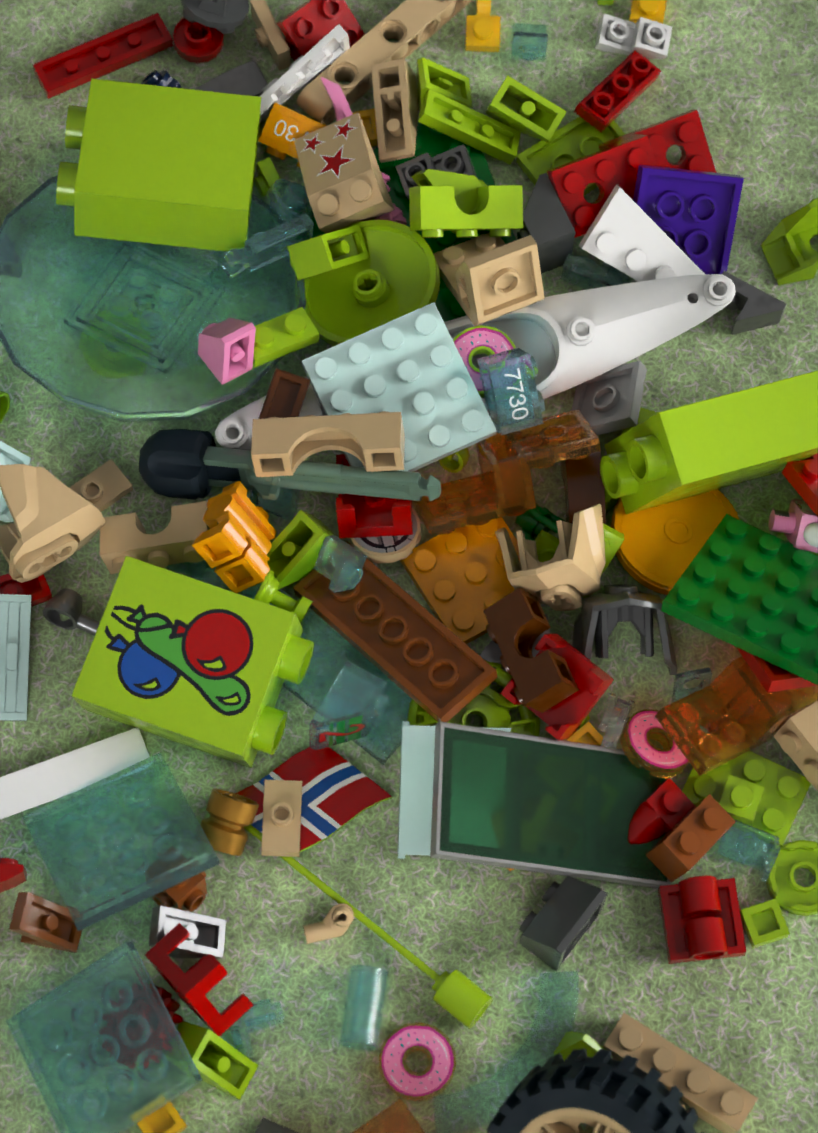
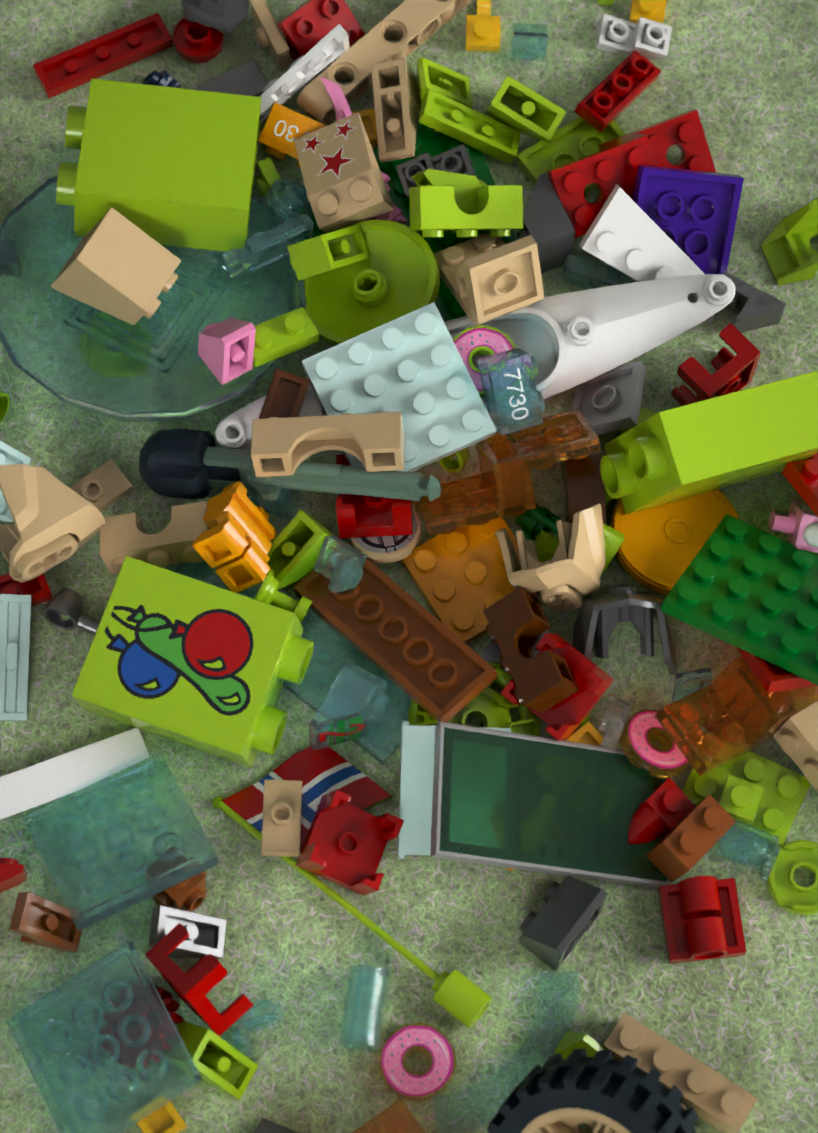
(118, 270): none -> tan slope
(227, 819): pearl gold wheel -> none
(332, 926): tan arm -> none
(347, 843): none -> red panel
(731, 371): none -> red panel
(764, 923): lime plate -> none

